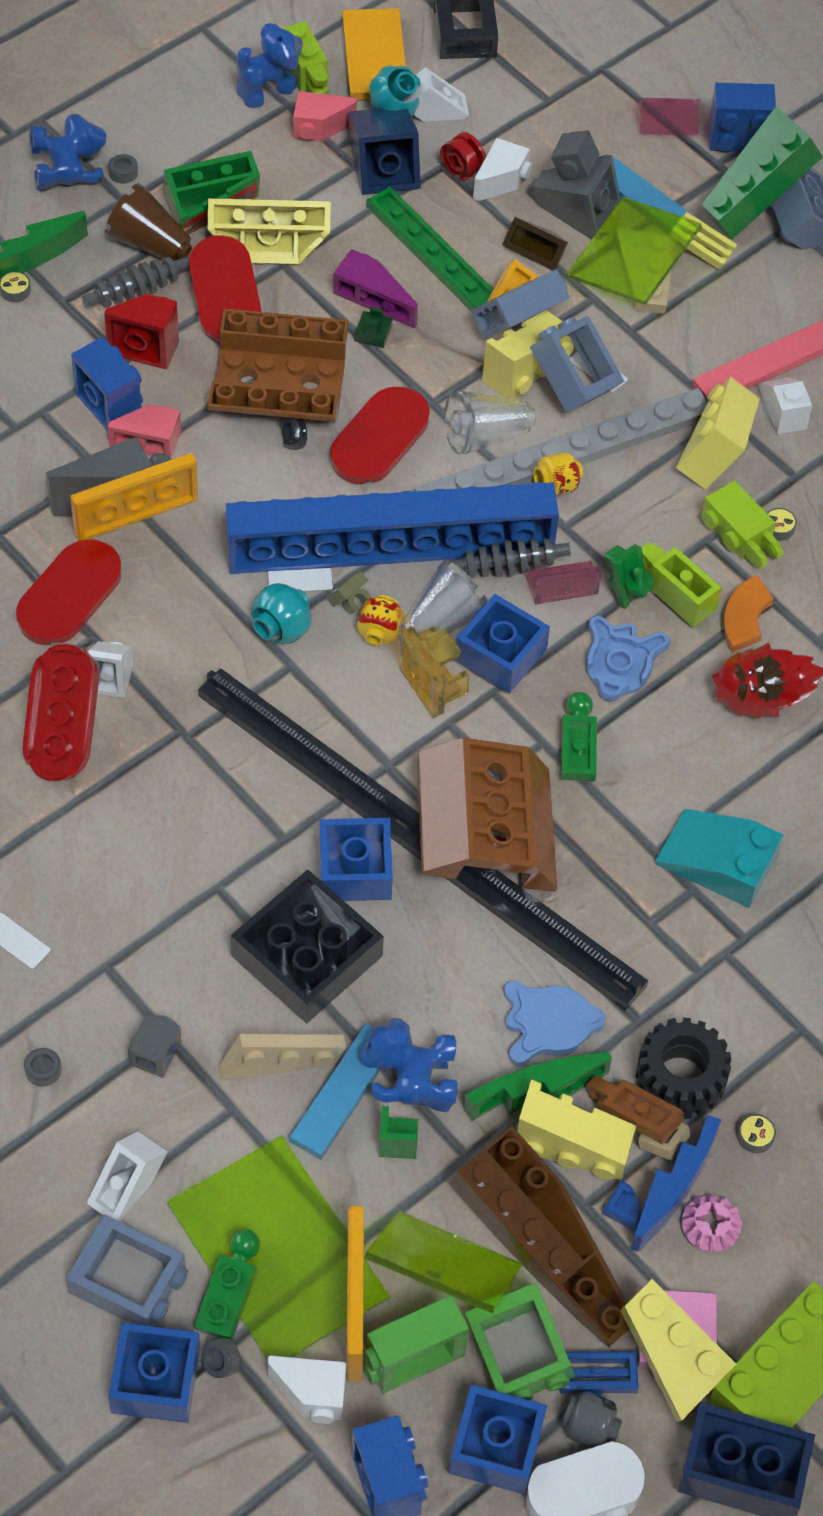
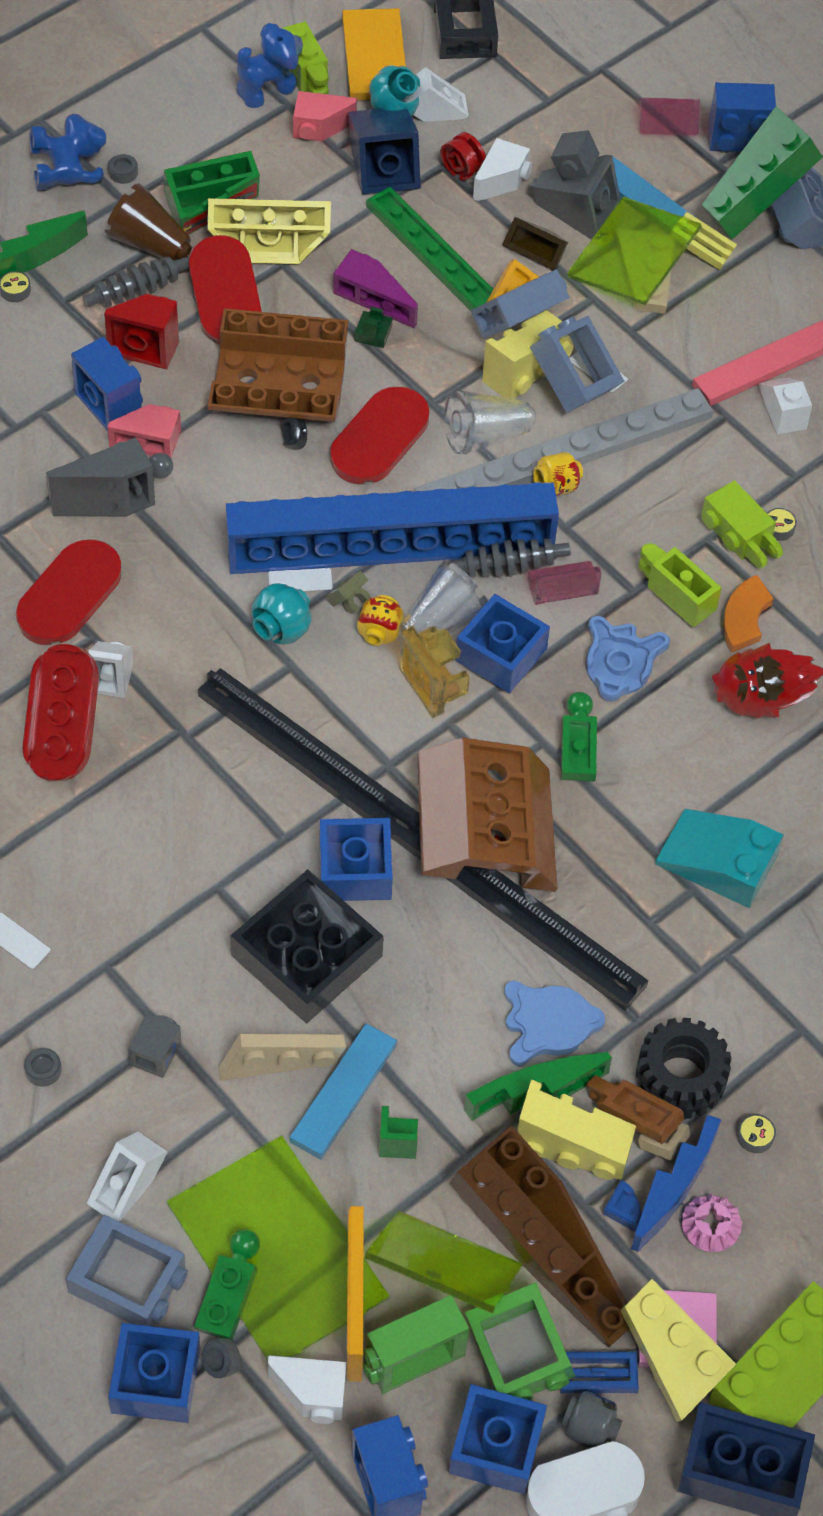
(134, 497): light orange tile -> none
(392, 1048): blue animal -> none
(628, 575): green hips -> none
(719, 433): light yellow wedge -> none

